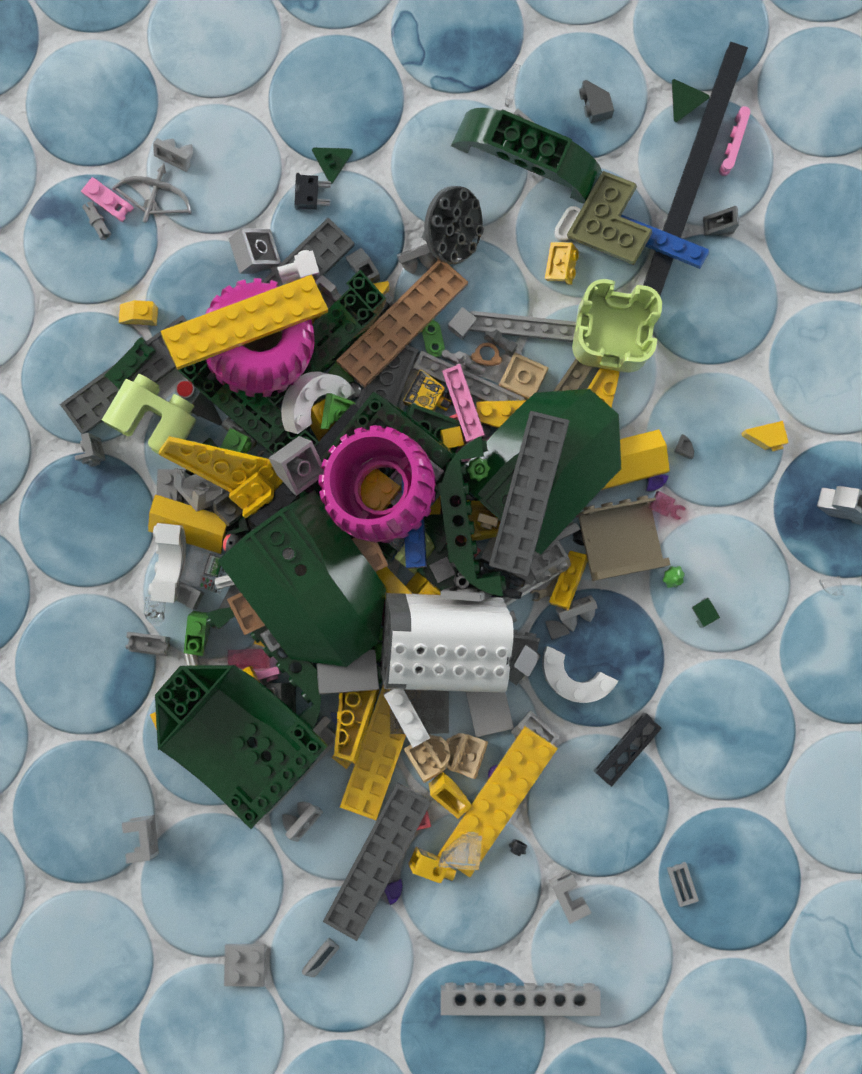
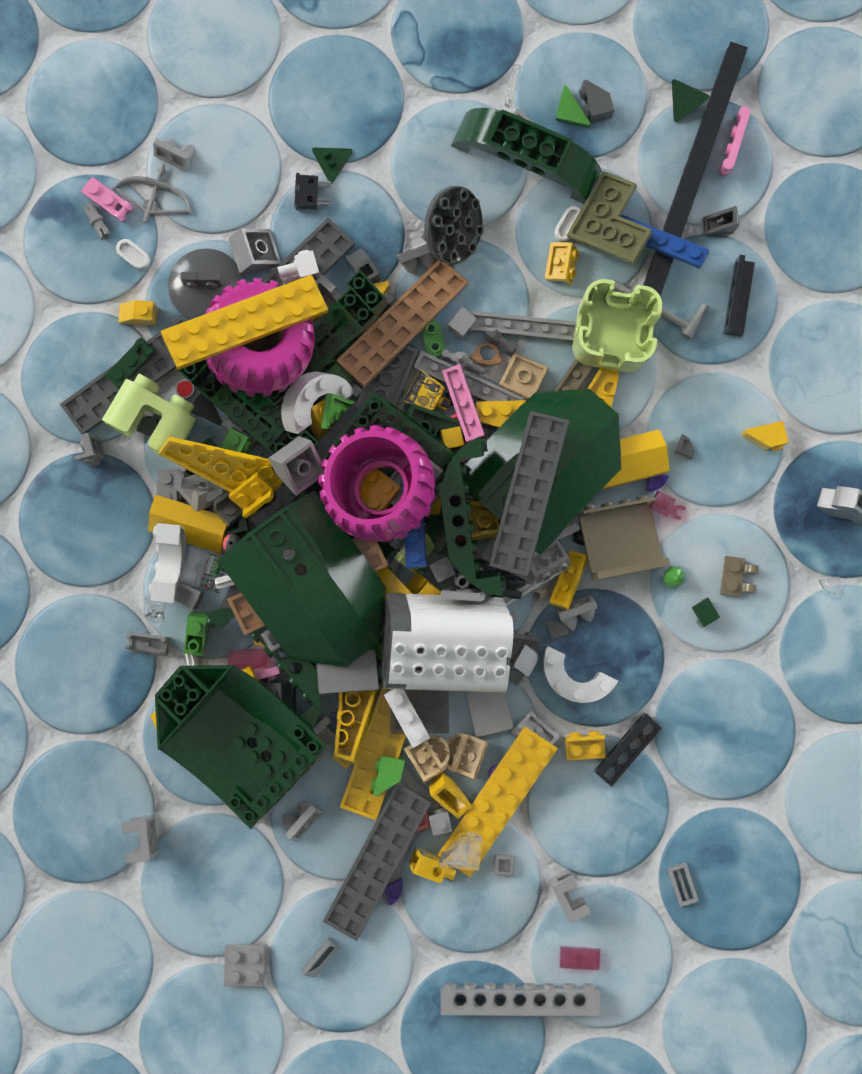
(133, 254): none -> white tile
(147, 425): none -> dark grey tile
(199, 279): none -> dark grey bracket
(389, 773): none -> bright green slope
(440, 821): none -> light grey brick
(478, 469): bright green piece -> none
(487, 521): tan plate -> none
(504, 865): none -> light grey tile
(517, 847): black plate -> none
(570, 111): none -> bright green tile
(579, 958): none -> clear pink plate
(584, 746): none -> yellow bracket
(688, 327): none -> light grey bar
(732, 576): none -> dark tan plate
(739, 297): none -> black fence

